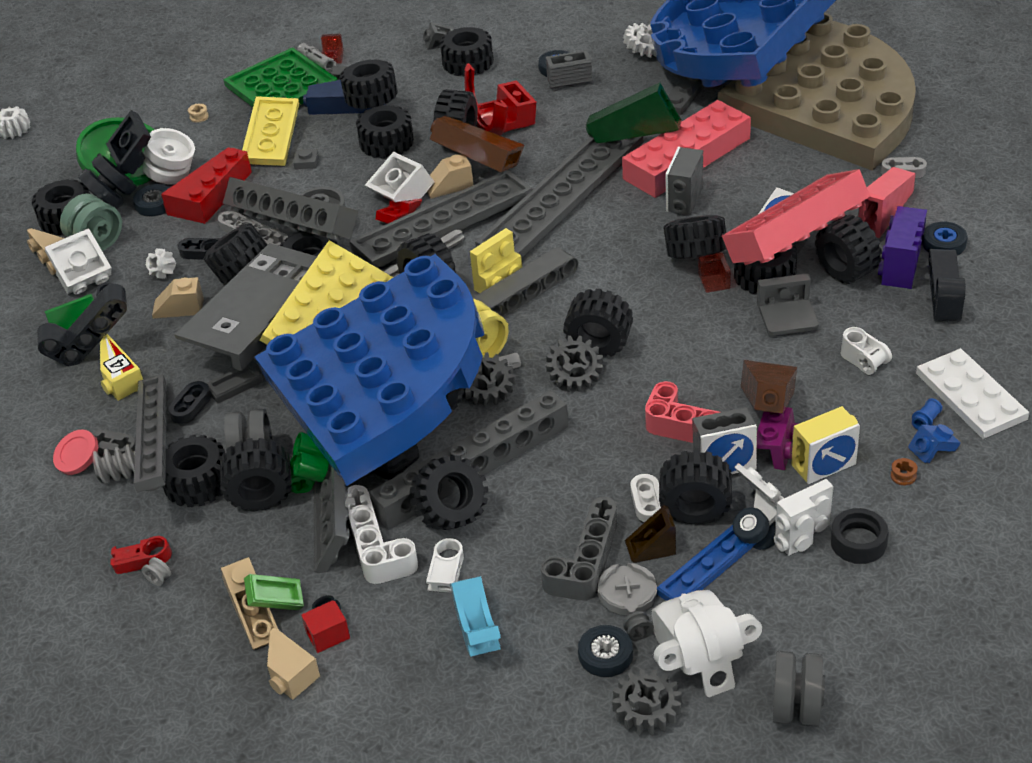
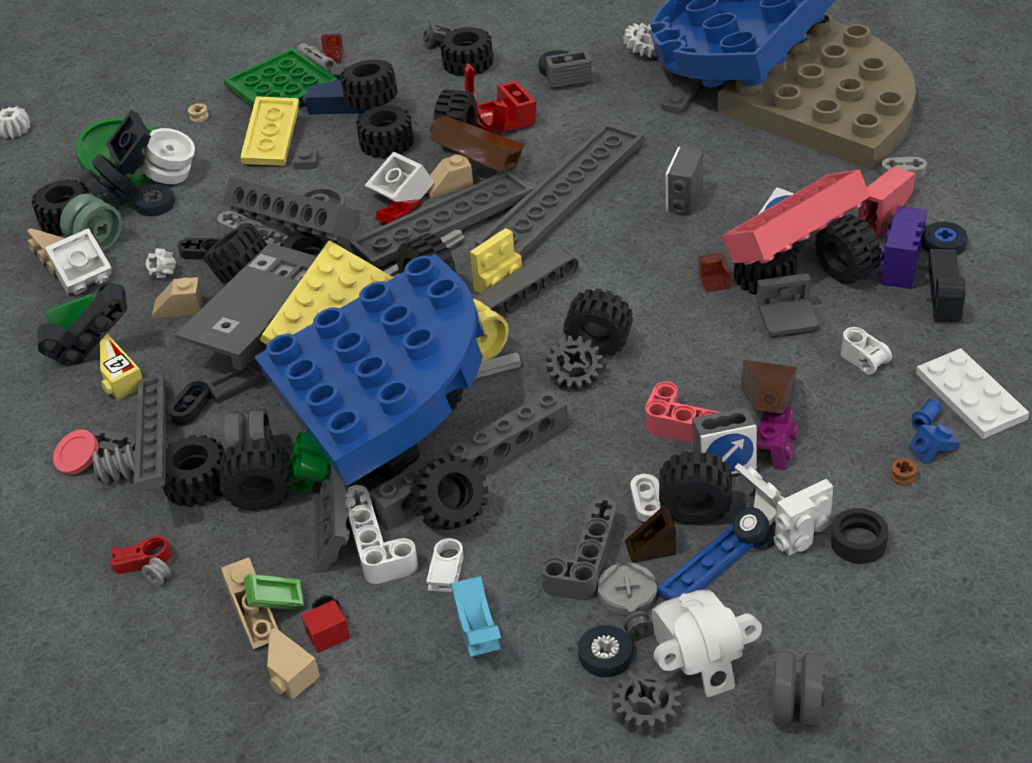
(203, 191): red wedge -> none
(492, 381): dark grey gear -> none
(635, 116): dark green slope -> none
(695, 236): black tyre -> none
(713, 129): coral brick -> none
(825, 444): piece -> none

